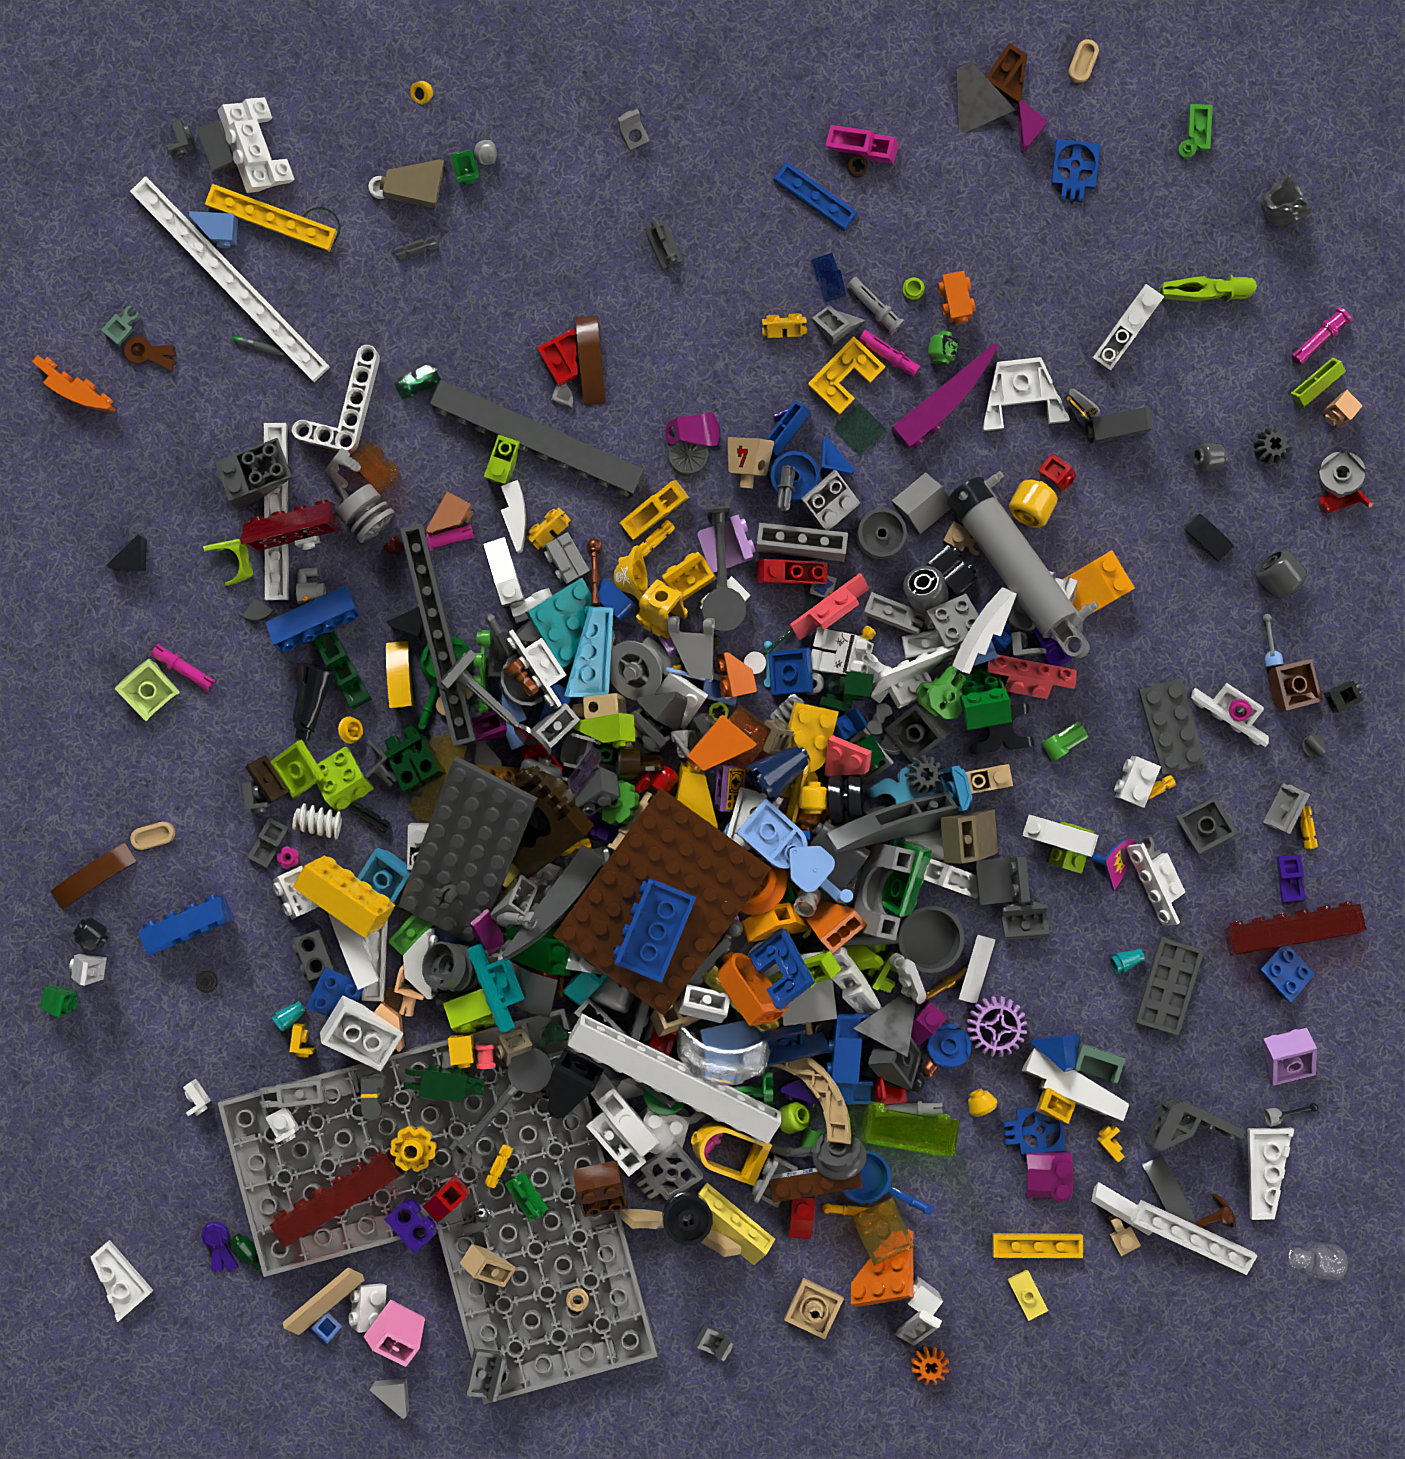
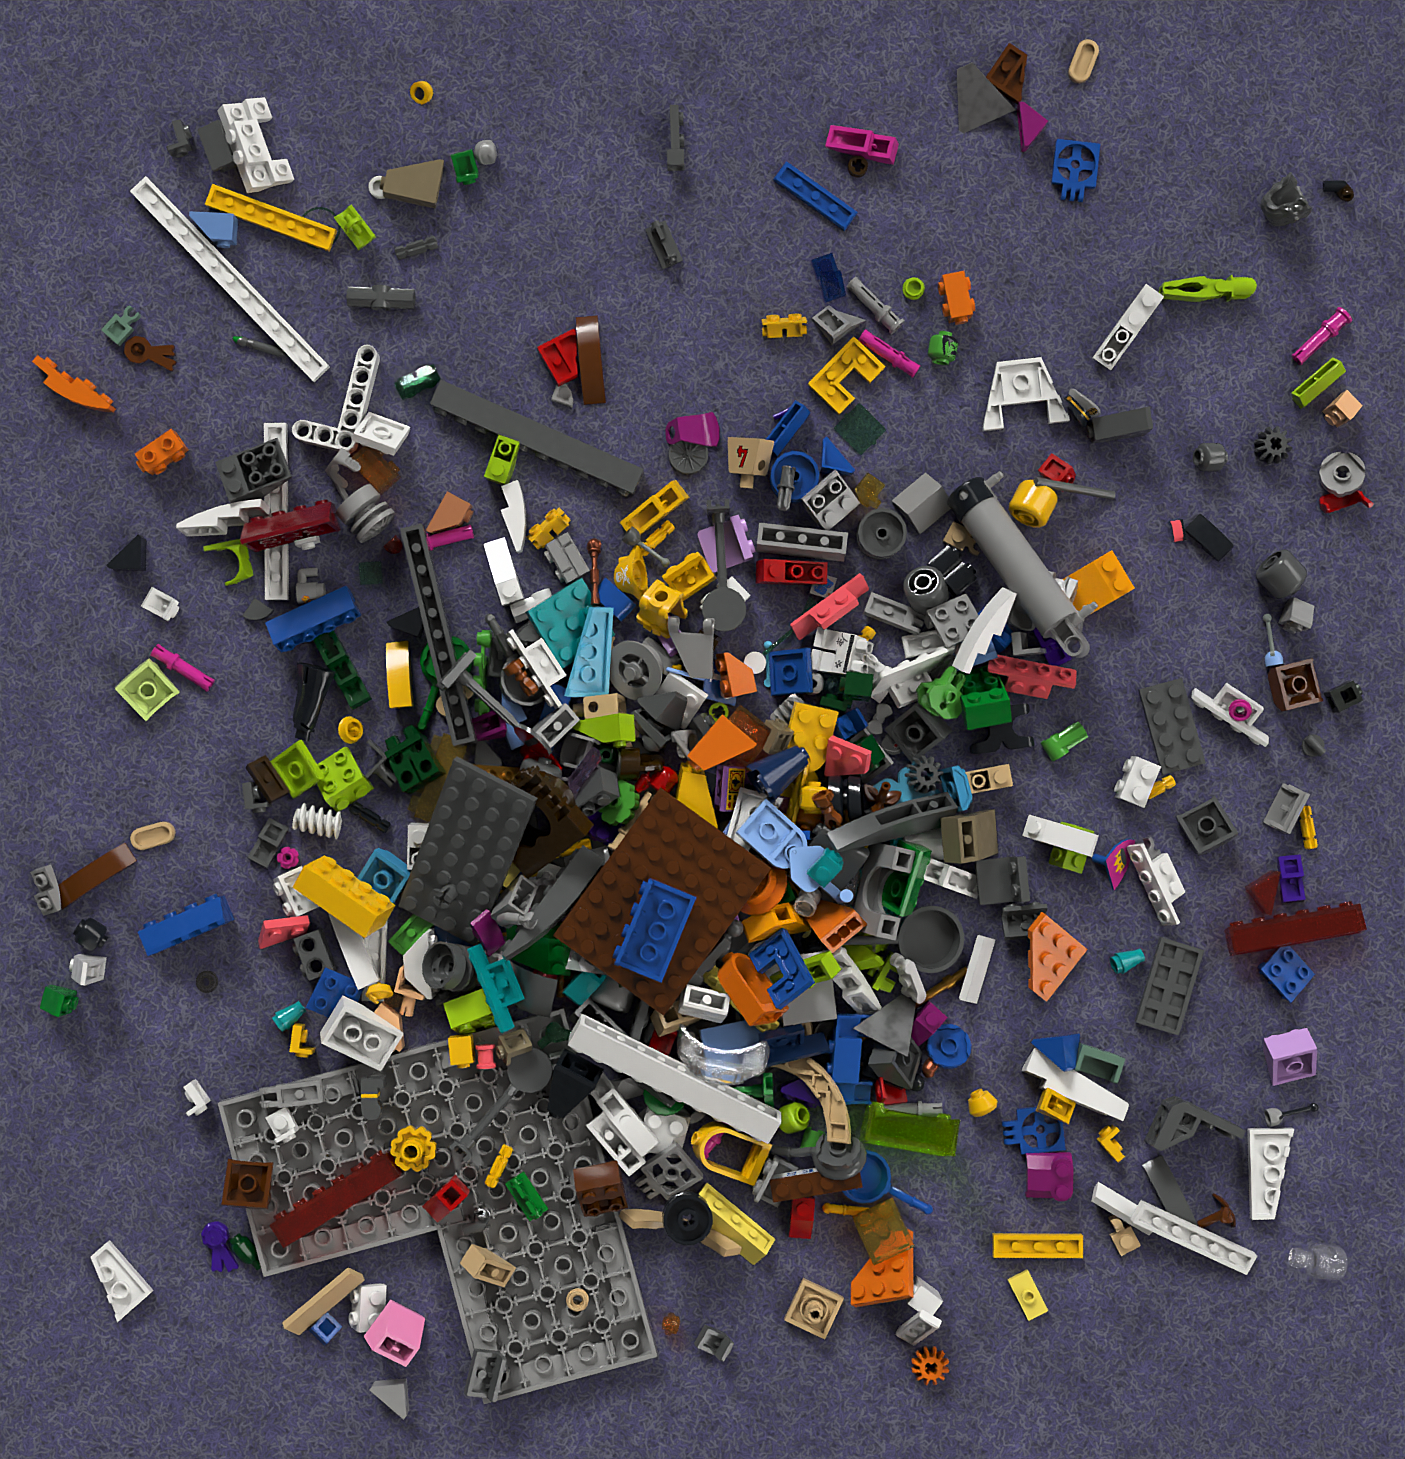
(49, 895): none -> light grey slope
(161, 452): none -> orange brick
(161, 604): none -> white bracket
(216, 520): none -> white slope
(247, 1184): none -> reddish brown slope
(282, 929): none -> coral wing
(355, 227): none -> lime hips
(370, 573): none -> tile
(378, 991): none -> yellow hat
(381, 297): none -> dark grey piece
(381, 433): none -> white plate
(406, 1228): dark purple brick -> none
(444, 1084): dark green hinge -> none
(629, 122): light grey bracket -> none
(633, 537): none -> hinge
(671, 1324): none -> clear orange plate
(675, 155): none -> dark grey plate
(822, 801): none -> dark orange piece
(826, 867): none -> teal bracket
(868, 491): none -> clear yellow bracket
(883, 797): none -> reddish brown plant
(941, 403): magenta slope -> none
(998, 1016): lavender gear -> none
(1050, 955): none -> orange plate
(1074, 488): none -> dark grey bar
(1178, 530): none -> coral piece
(1197, 131): bright green hinge -> none
(1264, 891): none -> clear red slope
(1297, 616): none -> light grey slope
(1341, 189): none -> arm

